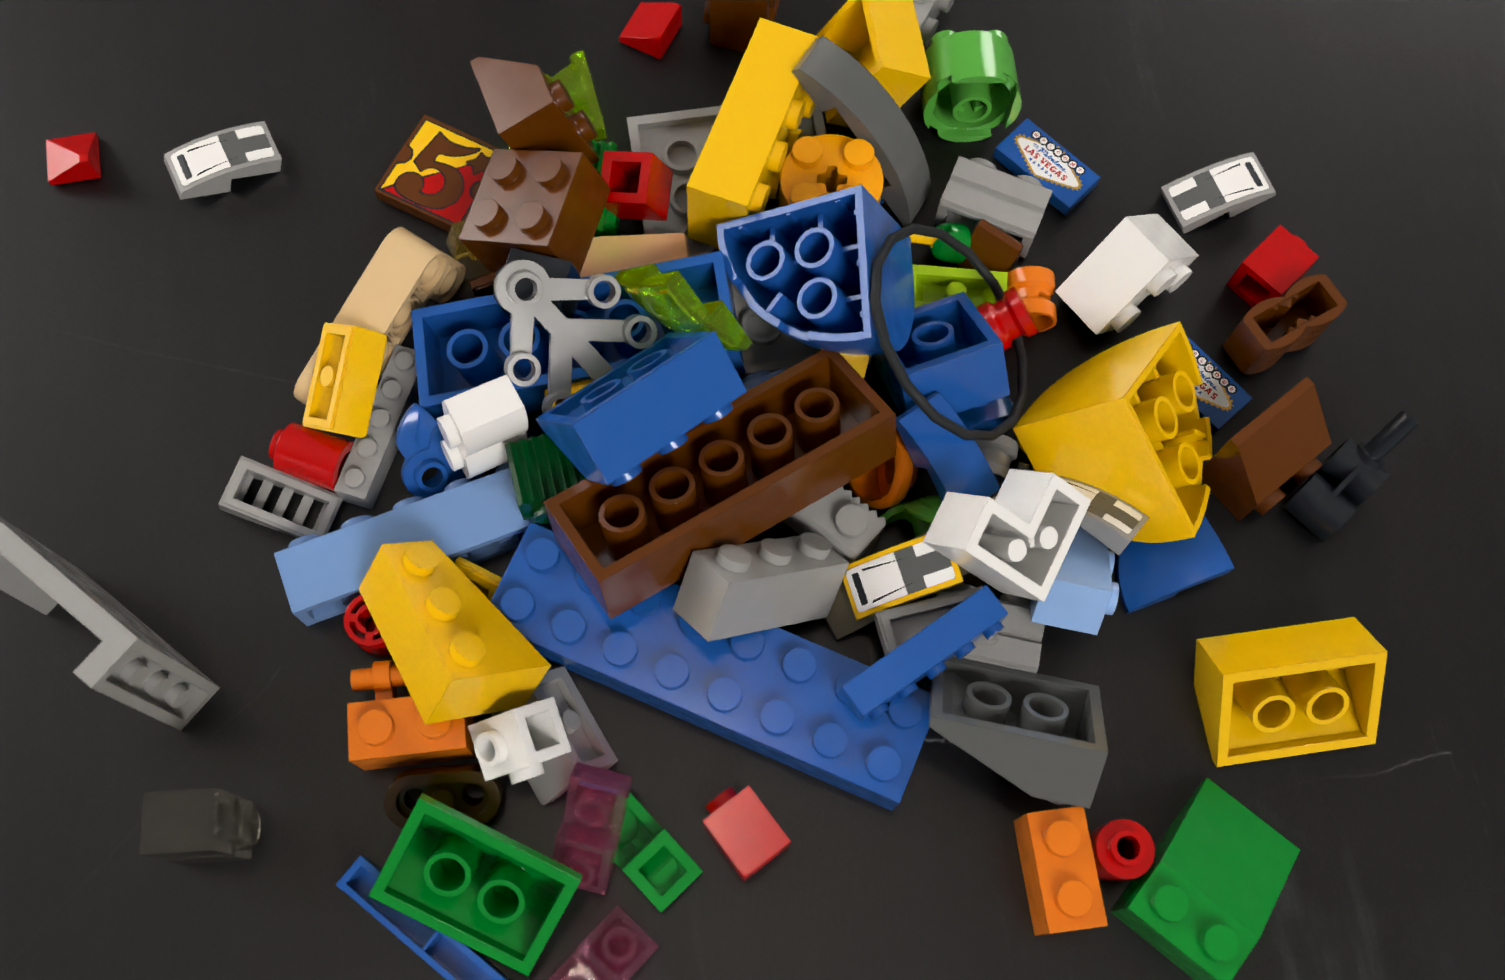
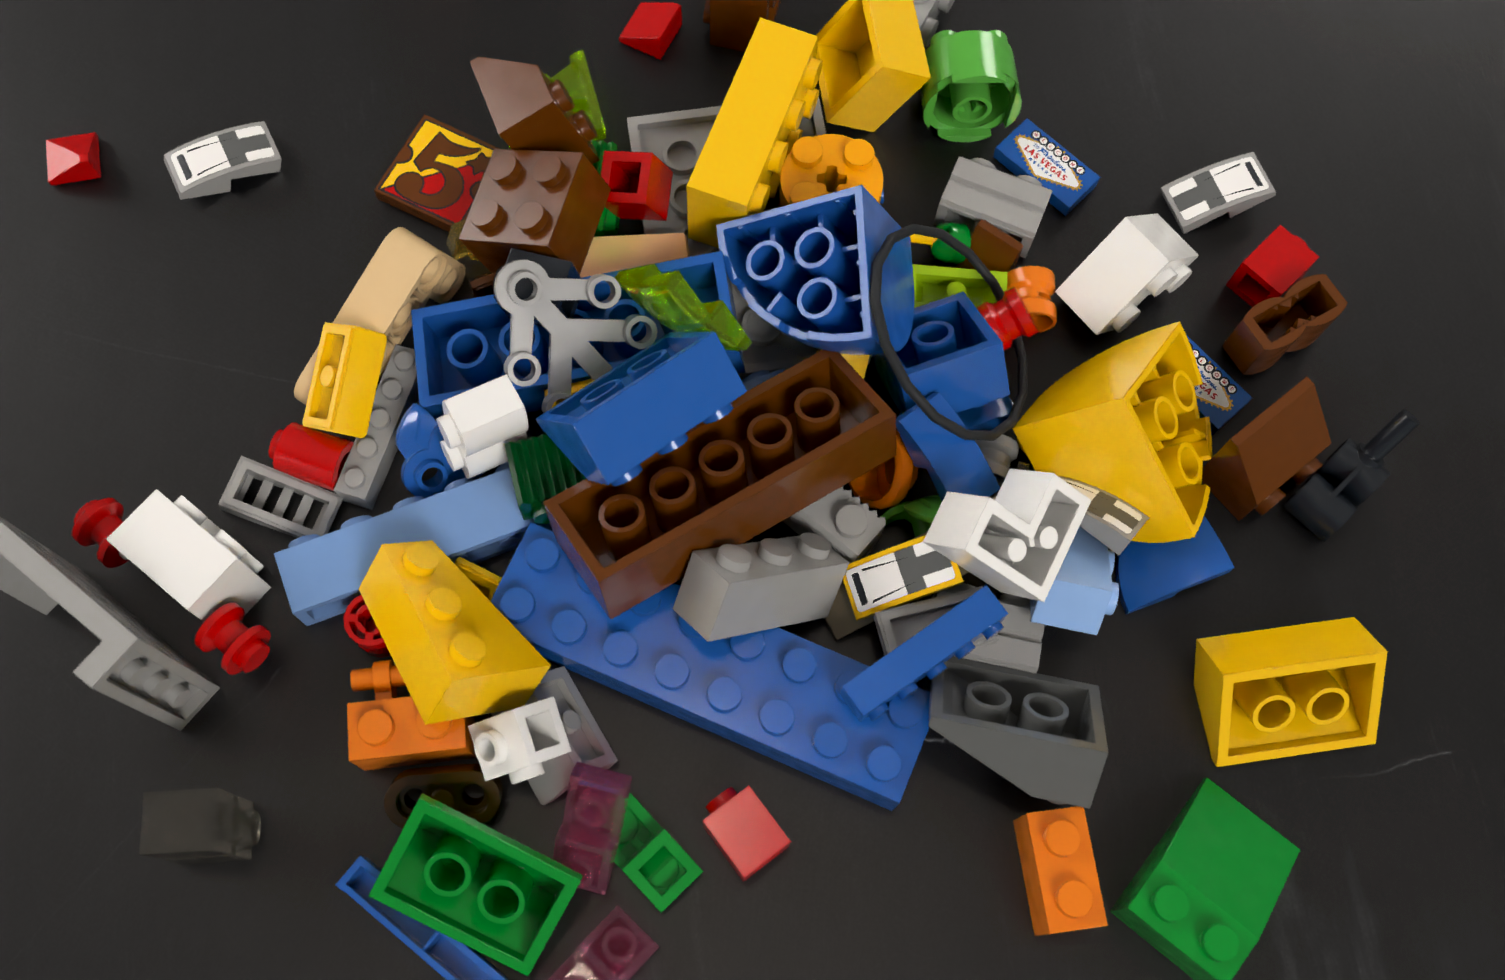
(189, 561): none -> white brick
(842, 83): dark grey slope -> none
(1137, 849): red brick -> none

